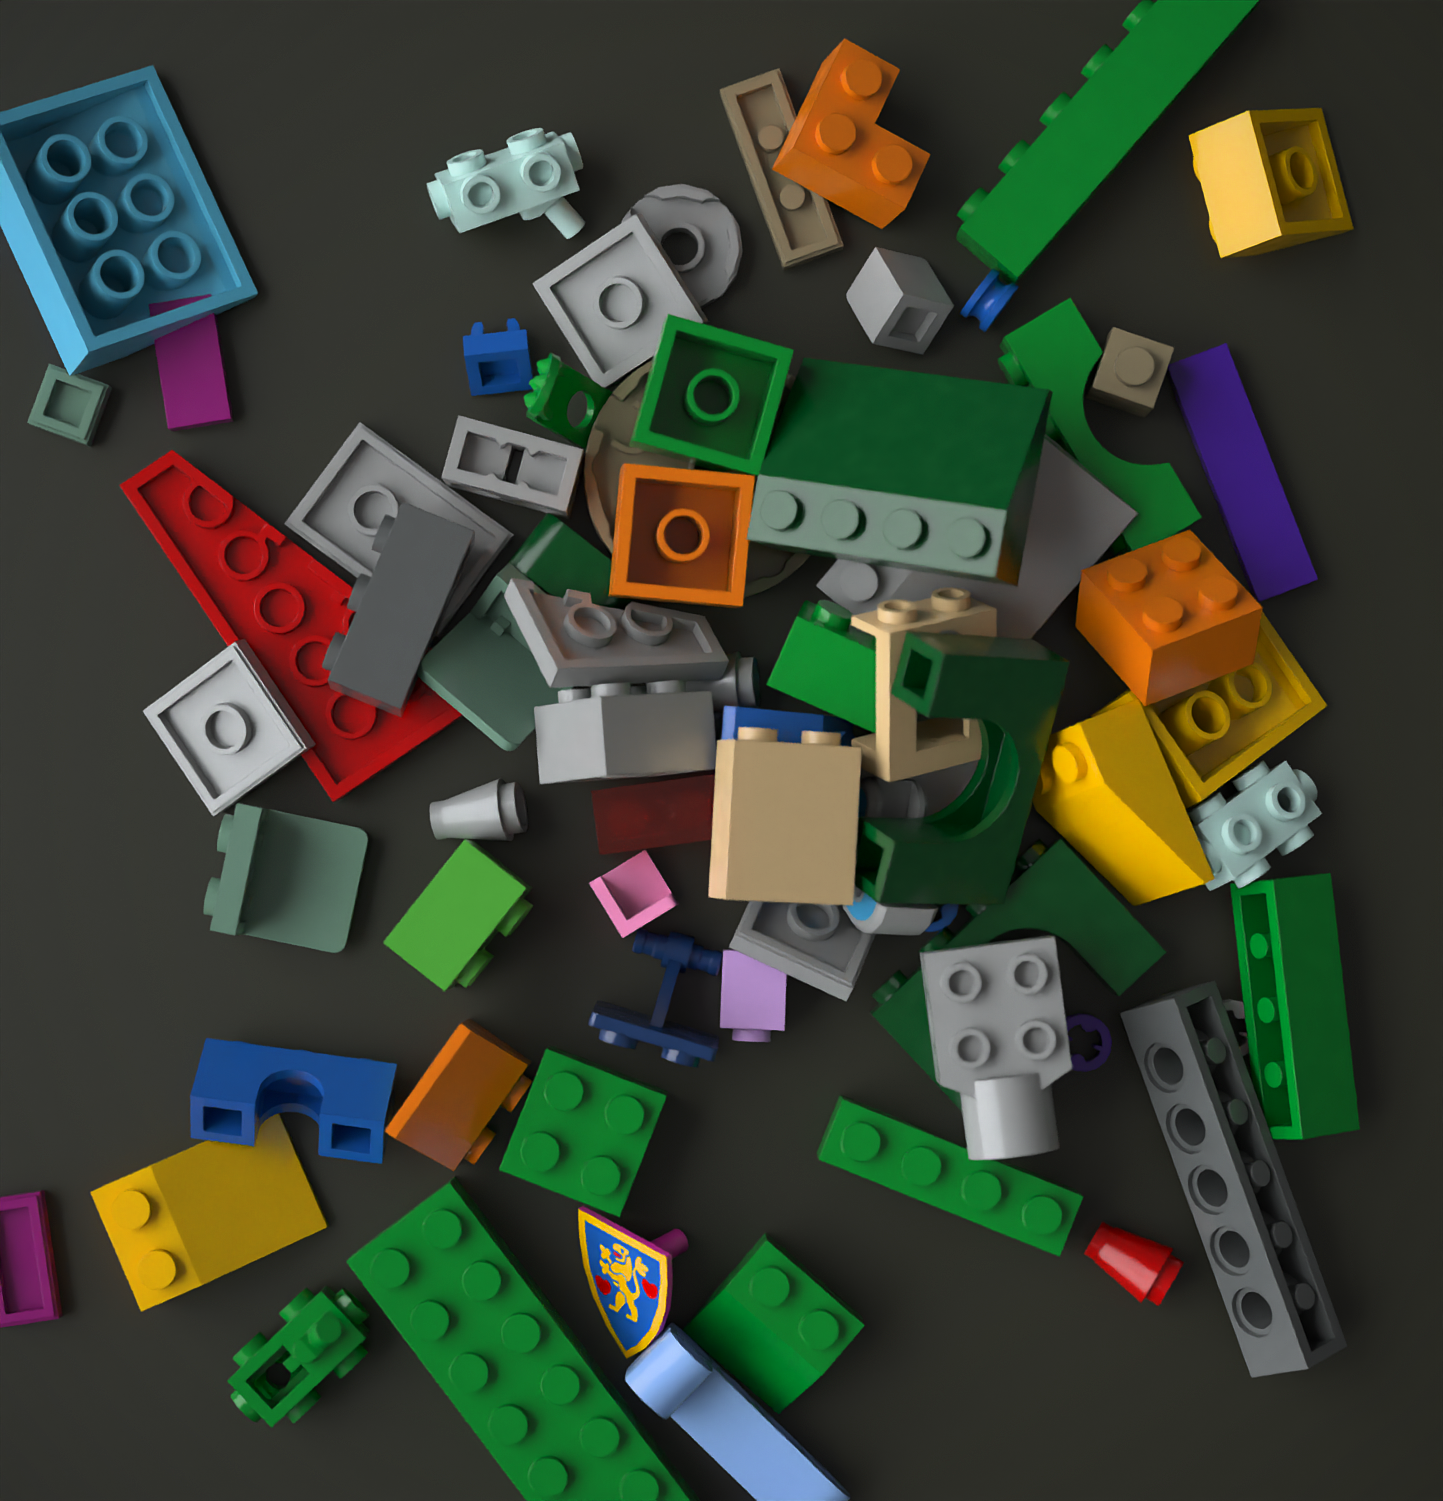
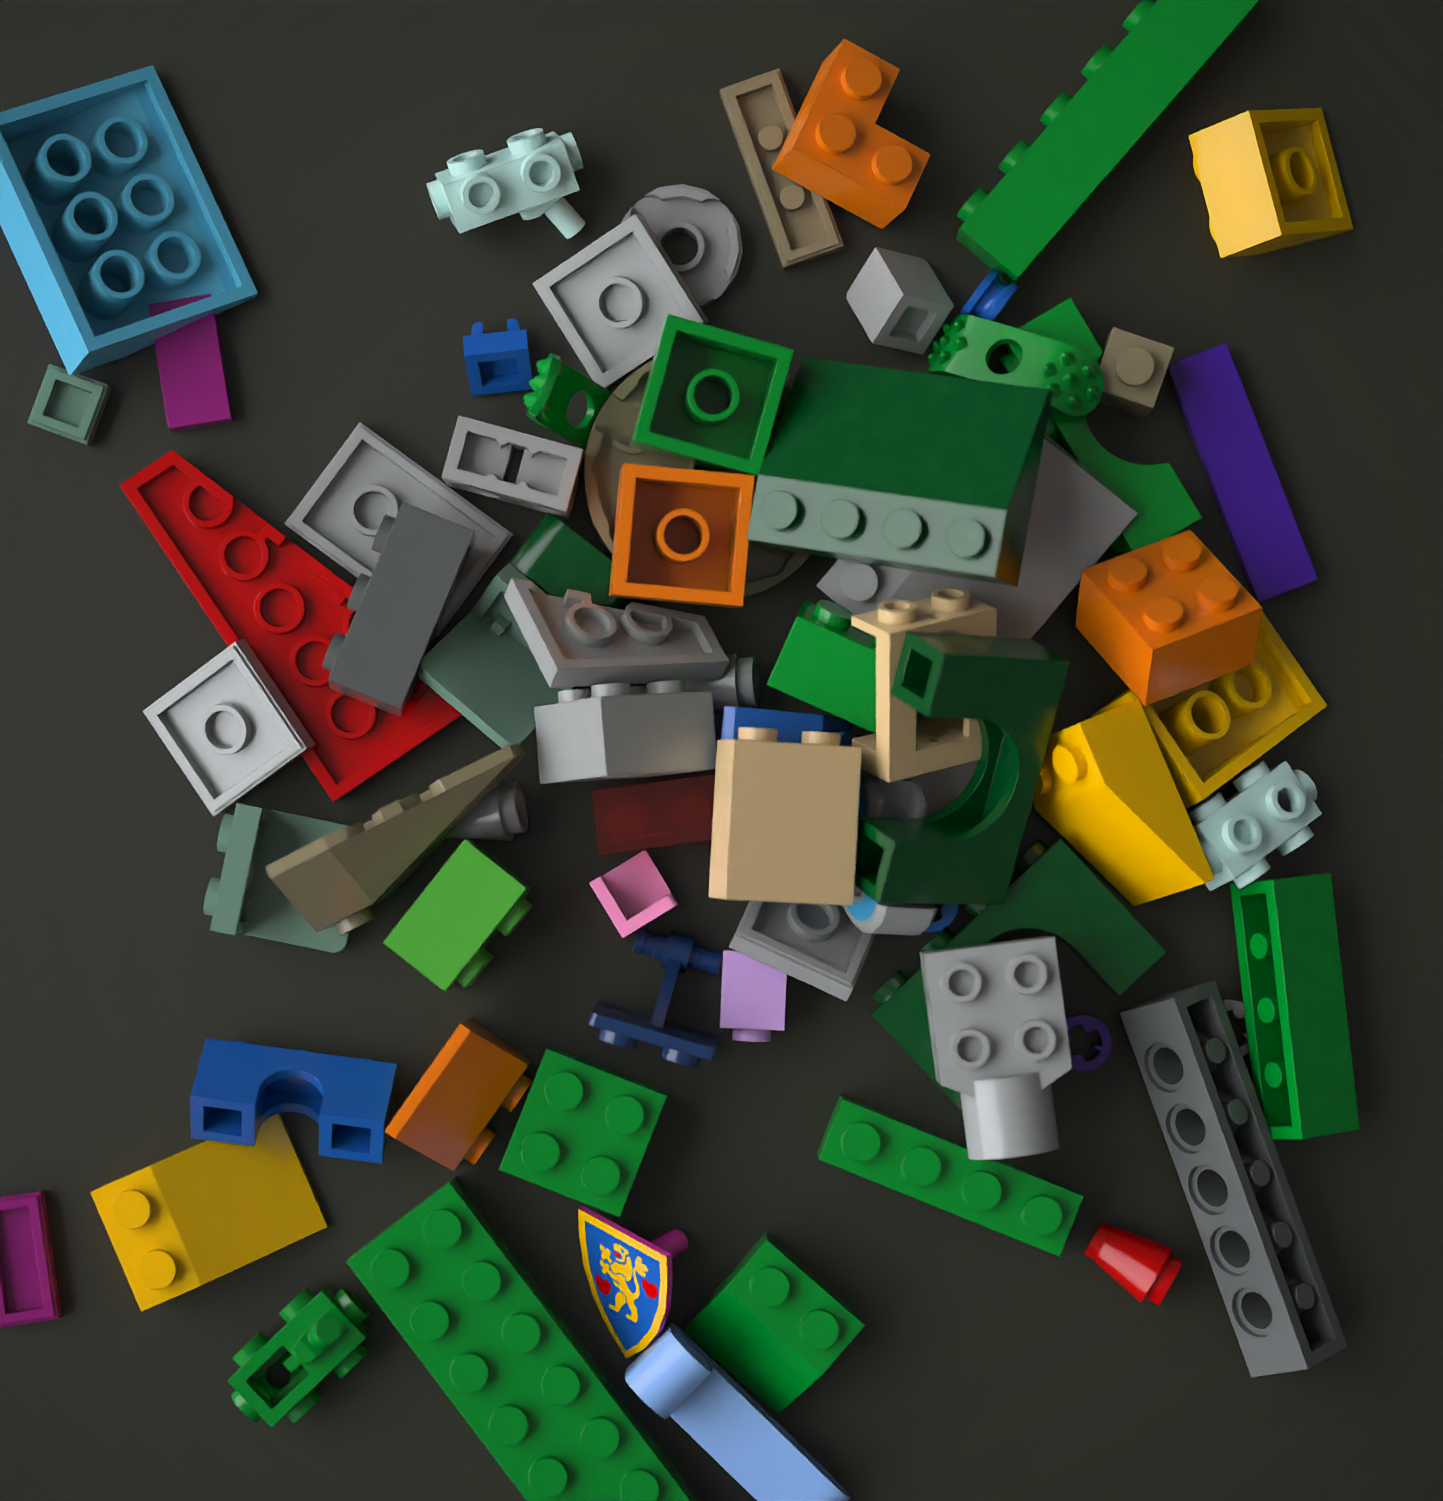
(365, 863): none -> dark tan wedge
(1045, 363): none -> green piece

